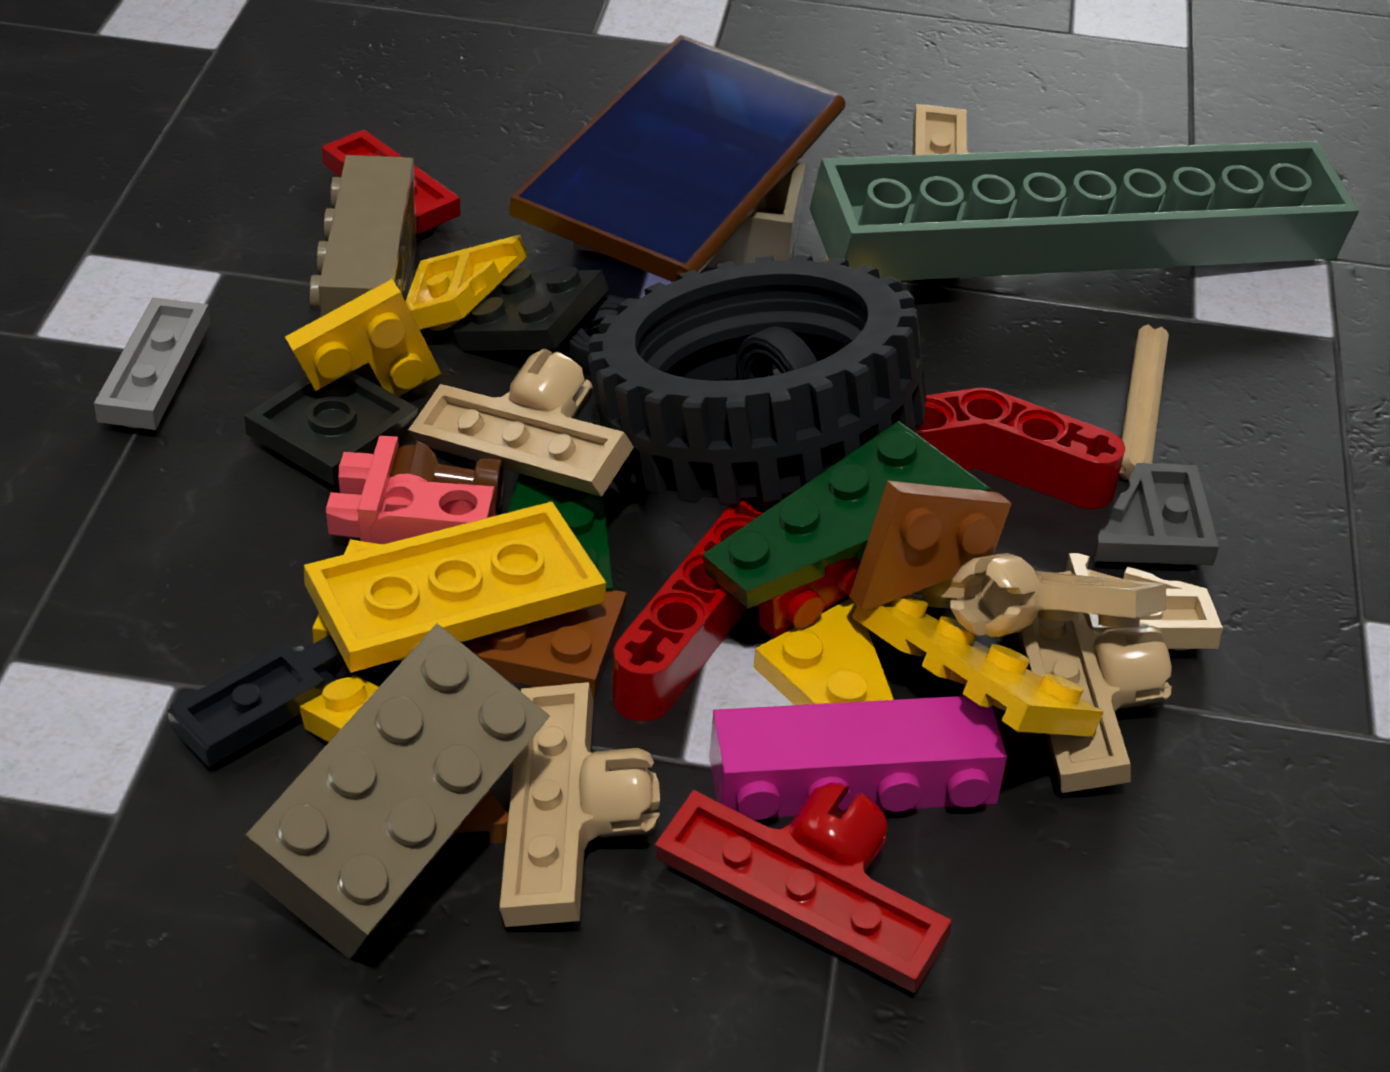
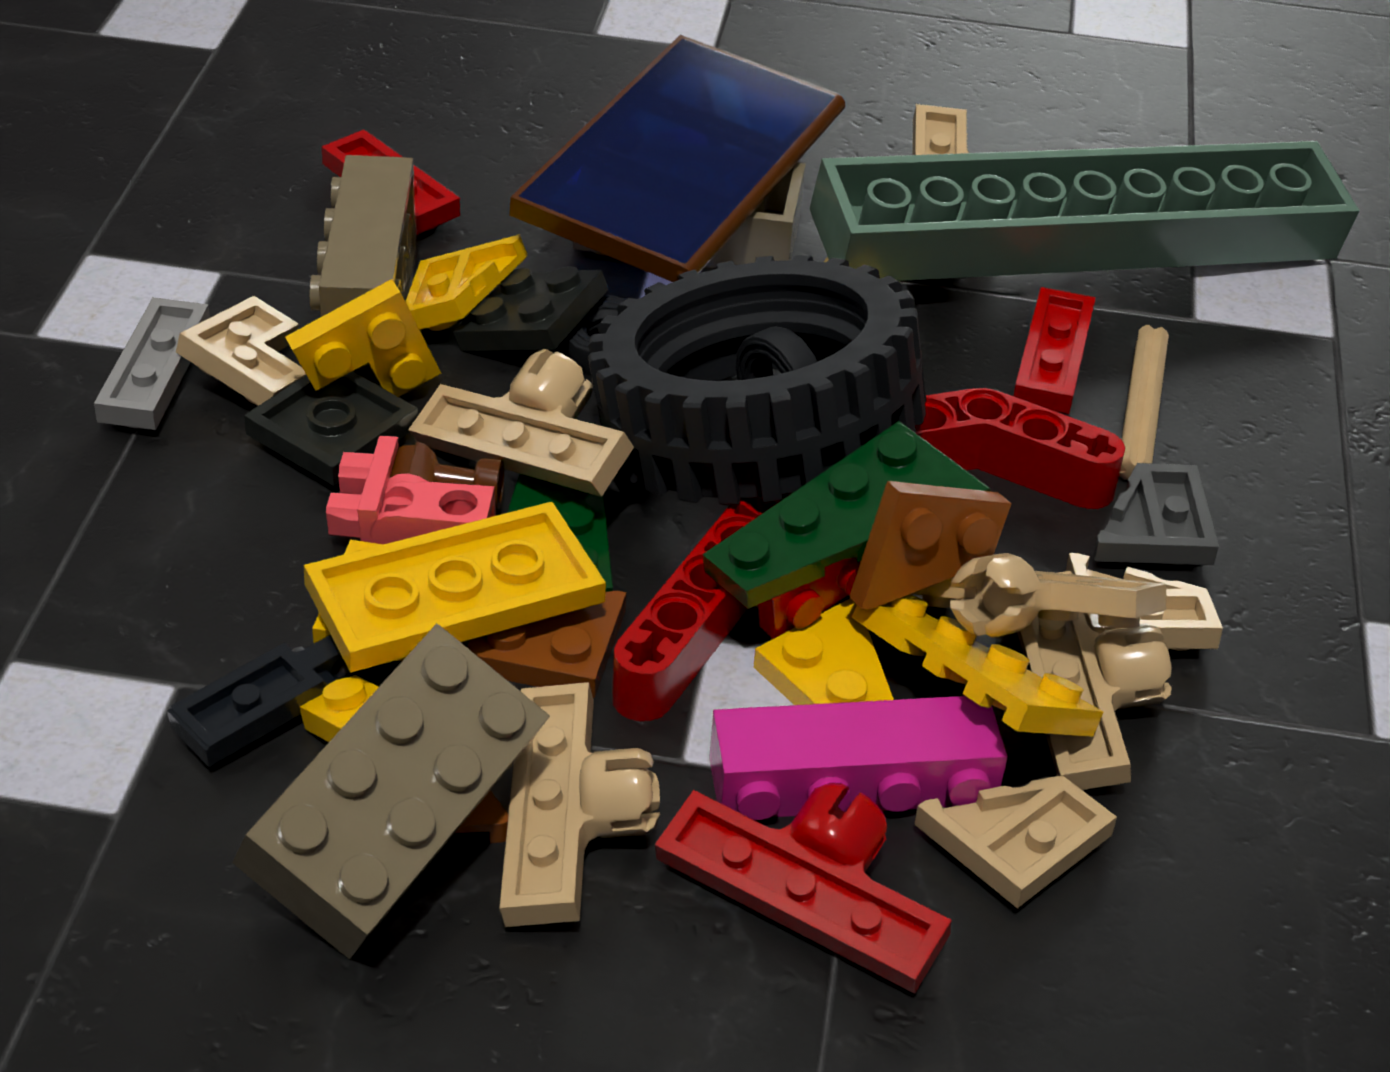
(243, 349): none -> tan plate
(1020, 835): none -> tan wing
(1054, 349): none -> red plate

